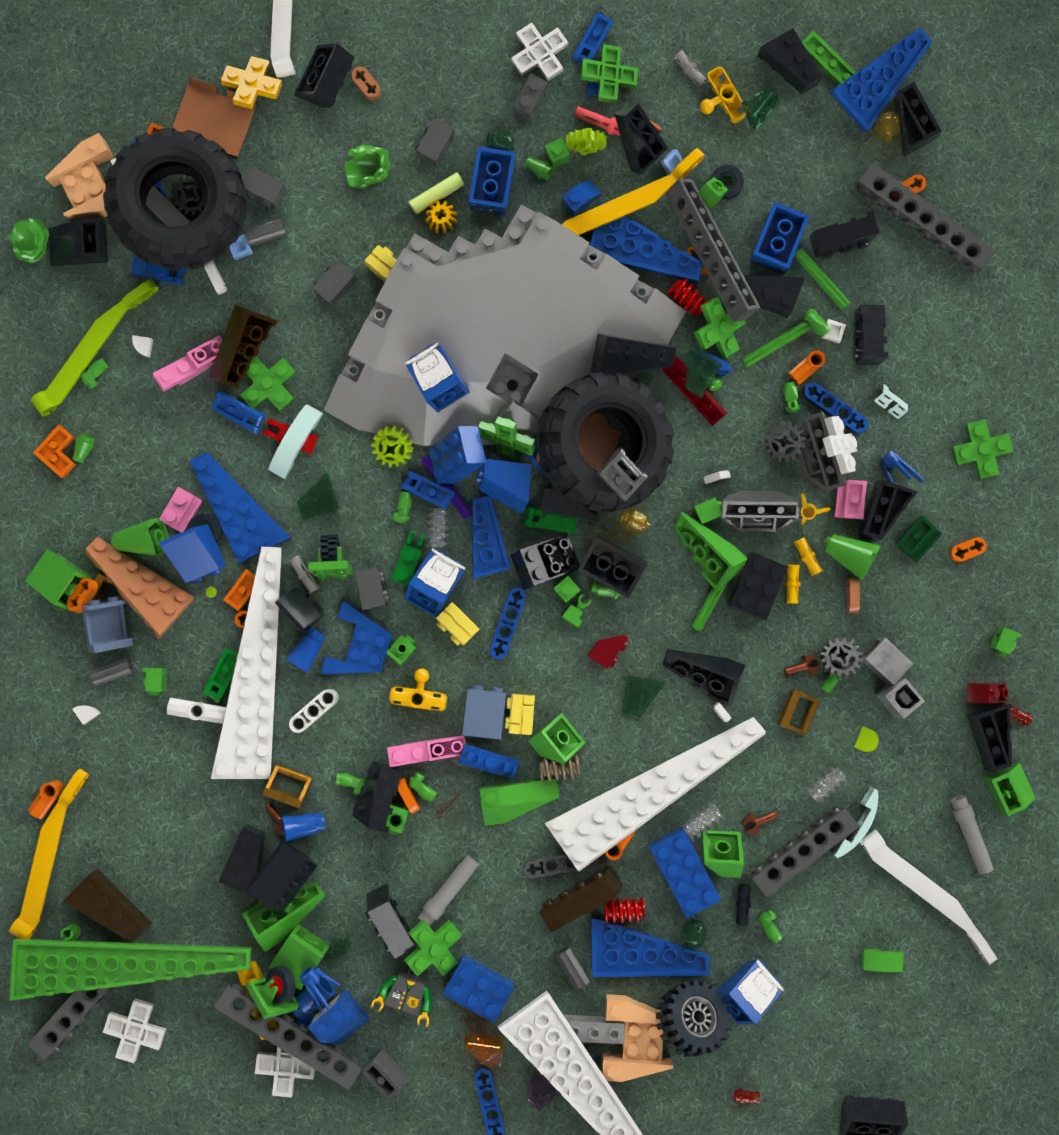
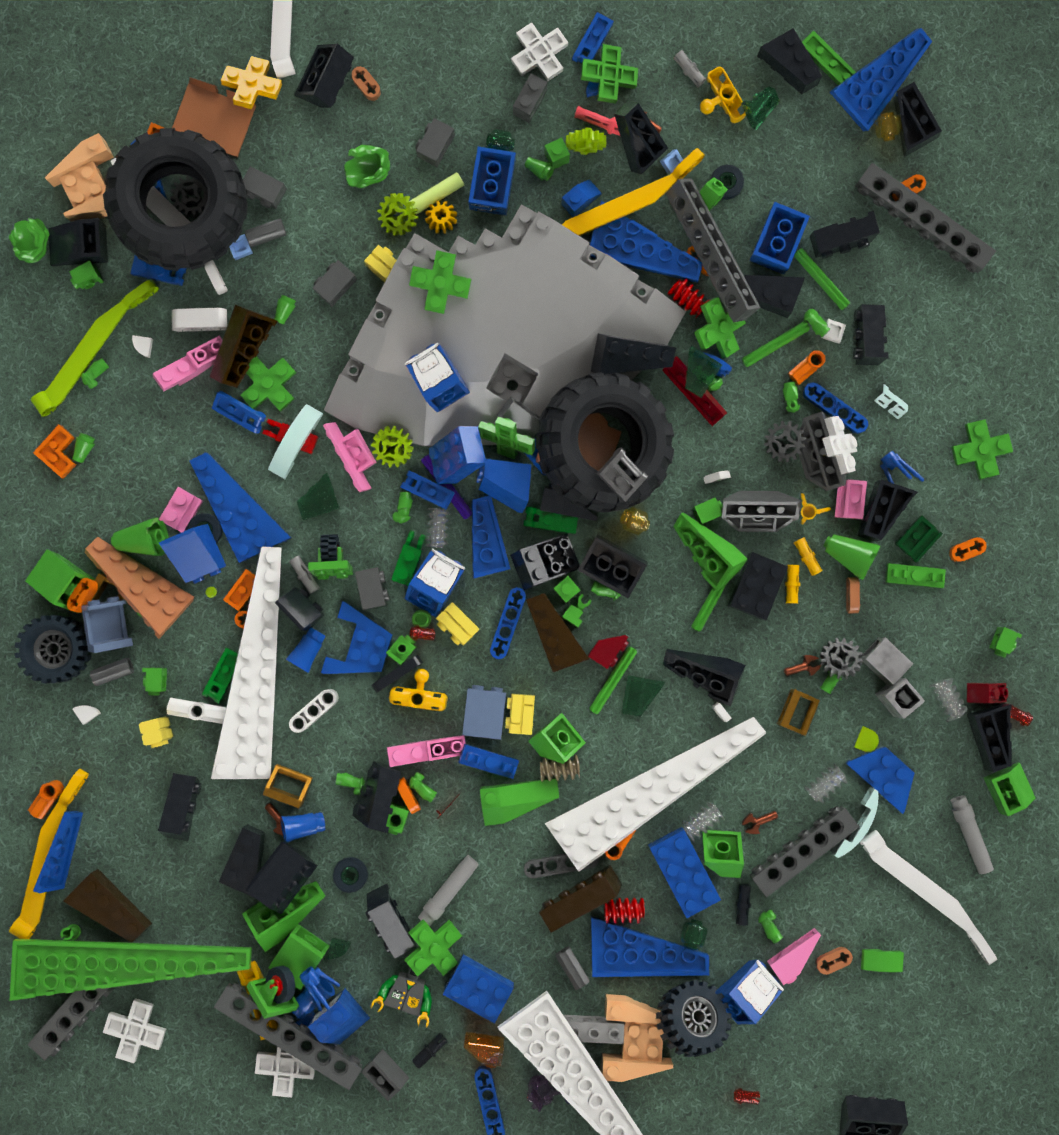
(32, 649): none -> black wheel
(58, 860): none -> blue wing
(85, 276): none -> bright green brick
(156, 732): none -> light yellow brick
(179, 807): none -> black wedge
(199, 318): none -> white beam
(284, 308): none -> bright green cone
(353, 454): none -> bright pink bracket
(354, 865): none -> black bush
(394, 204): none -> lime gear
(397, 673): none -> black beam
(421, 618): none -> bright green plate
(422, 633): none -> clear red pin
(429, 1051): none -> black axle
(440, 282): none -> bright green plate
(555, 636): none -> dark brown wedge
(613, 680): none -> bright green axle
(792, 959): none -> bright pink slope
(831, 956): none -> nougat beam
(886, 774): none -> blue wing
(915, 575): none -> bright green plate
(949, 698): none -> clear piece

